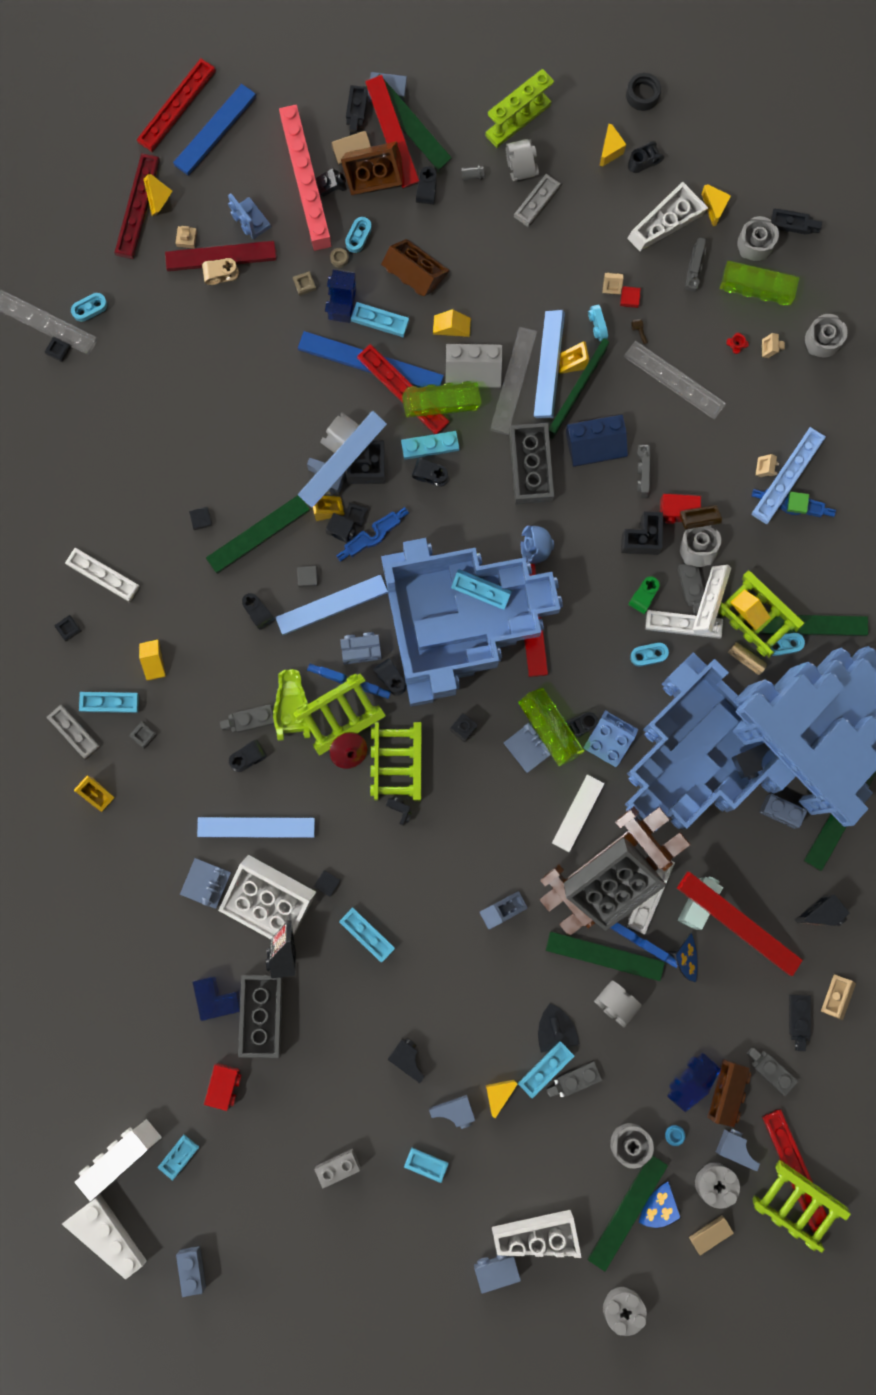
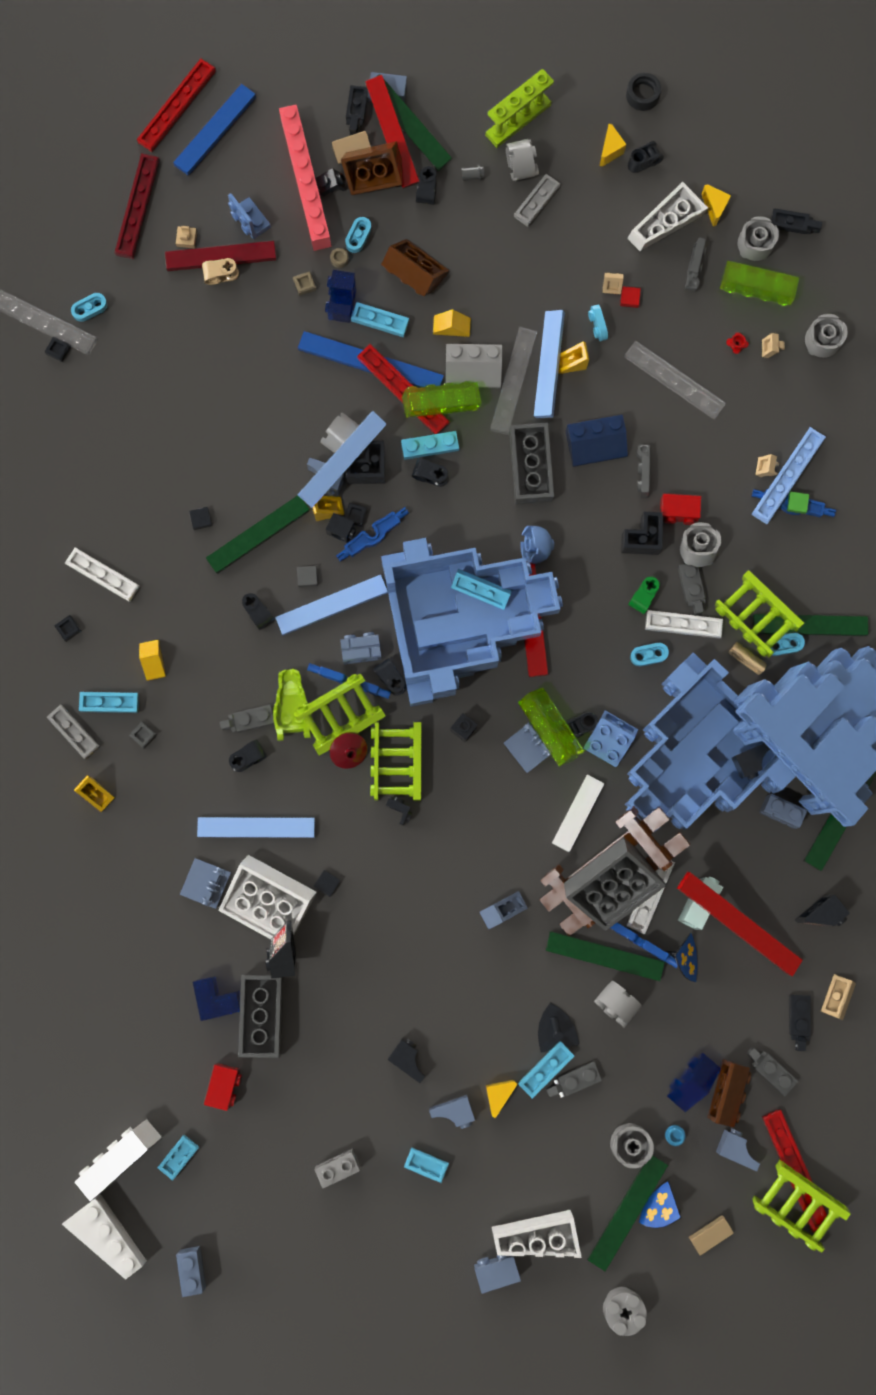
(156, 193): yellow slope -> none
(367, 935): medium azure plate -> none
(579, 386): dark green tile -> none
(638, 325): dark brown hand -> none
(700, 517): dark brown tile -> none
(711, 599): white tile -> none
(726, 1193): light grey brick -> none
(750, 609): yellow slope -> none

